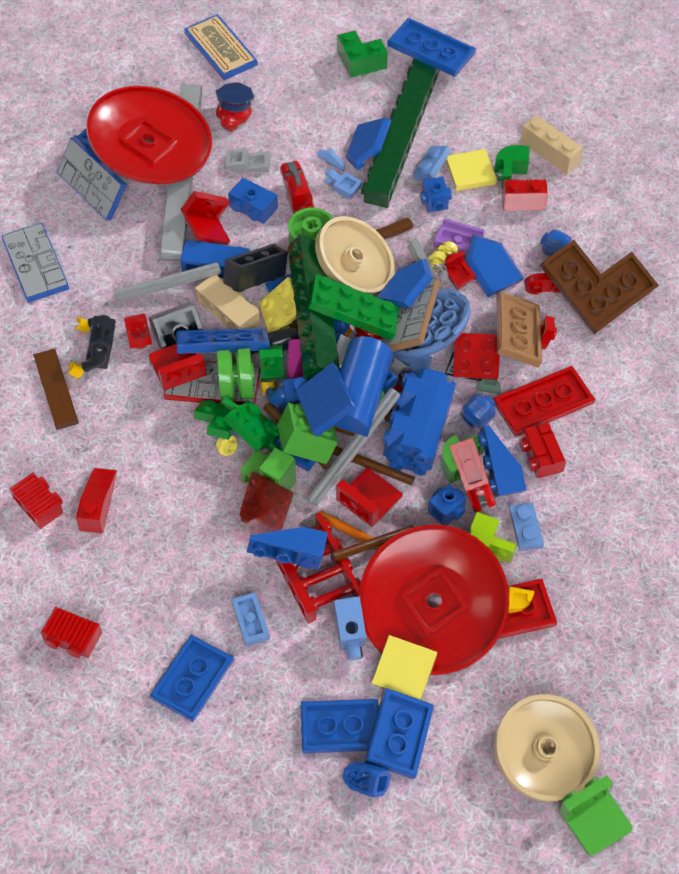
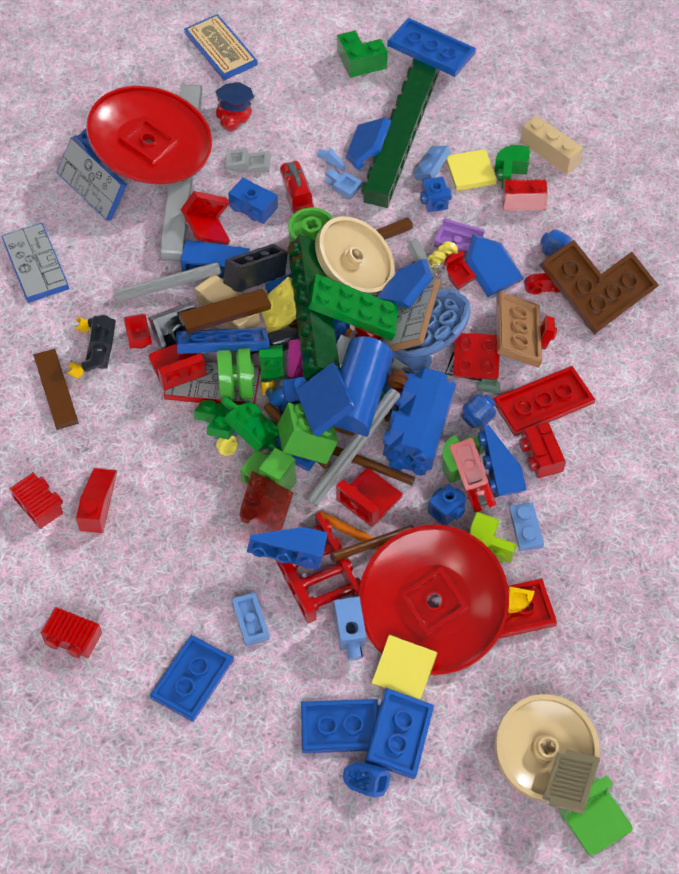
(224, 311): none -> reddish brown tile
(397, 378): none -> reddish brown plate
(571, 781): none -> dark tan window

